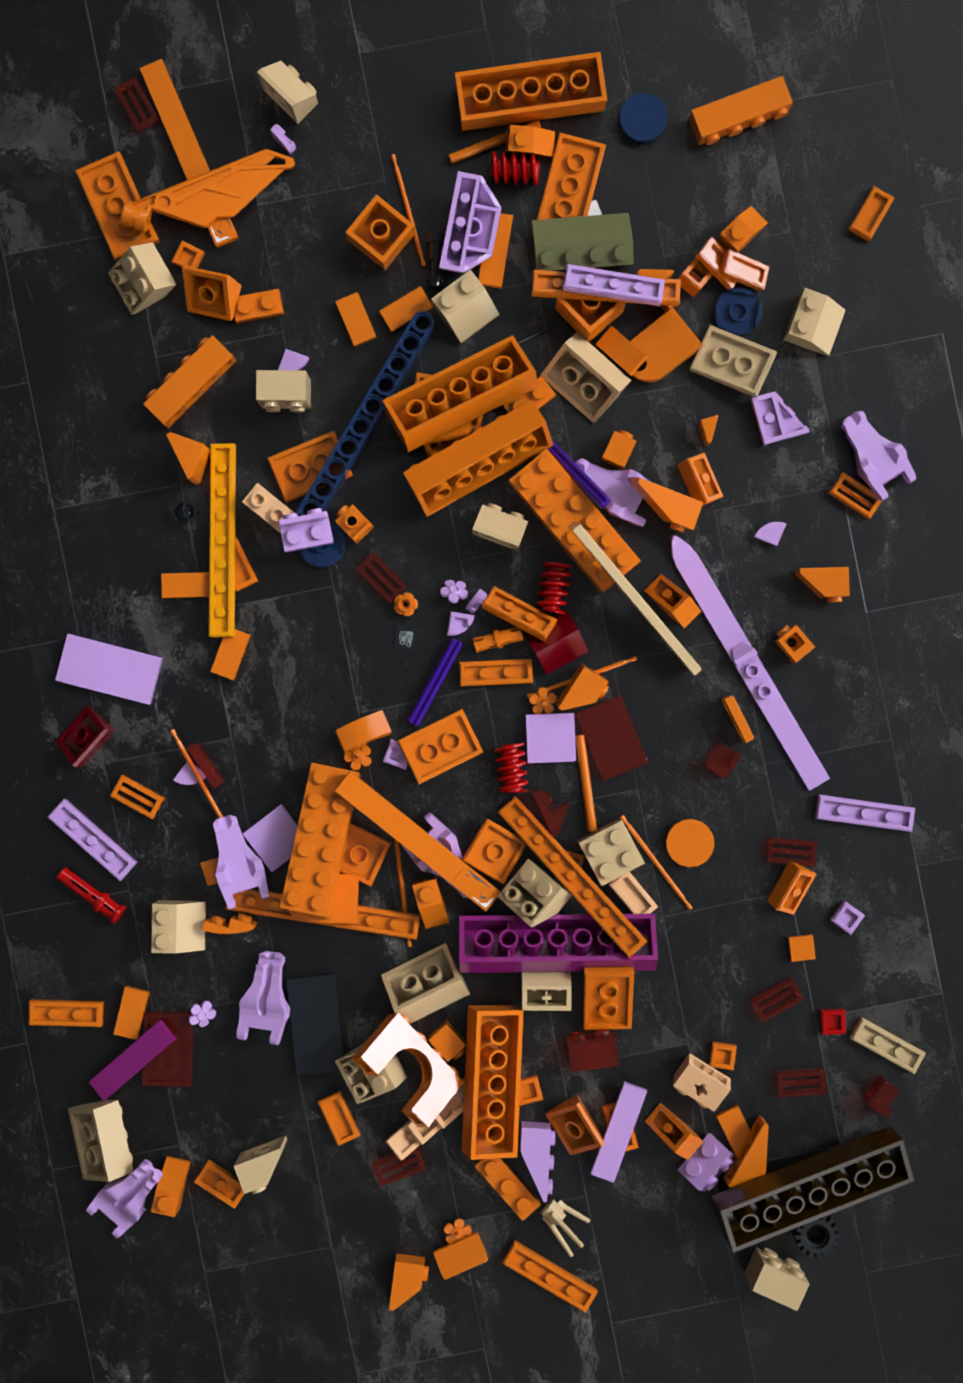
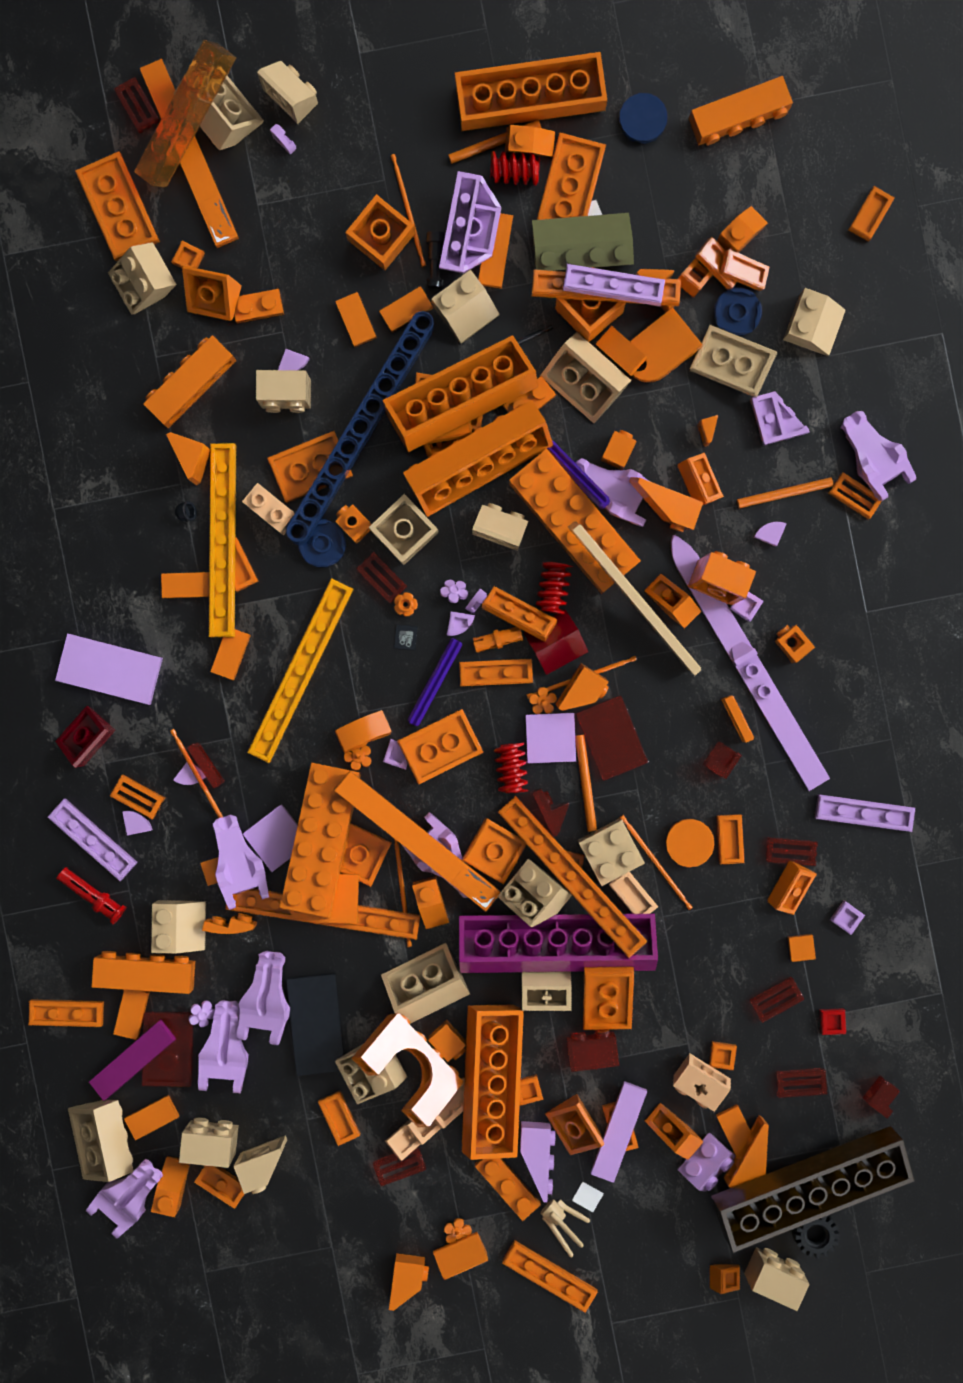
(135, 823): none -> lavender tile
(143, 973): none -> orange brick
(151, 1117): none -> orange tile
(185, 113): none -> clear orange brick
(209, 1143): none -> tan brick
(211, 194): orange wing -> none
(223, 1053): none -> lavender animal
(229, 117): none -> tan slope
(300, 670): none -> light orange tile
(305, 530): lavender bracket -> none
(404, 529): none -> tan brick
(587, 1197): none -> white sticker
(722, 578): none -> orange brick
(725, 1277): none -> orange slope
(730, 839): none -> orange tile
(748, 607): none -> lavender tile
(785, 492): none -> orange bar
(826, 582): orange slope -> none
(887, 1045): tan tile -> none

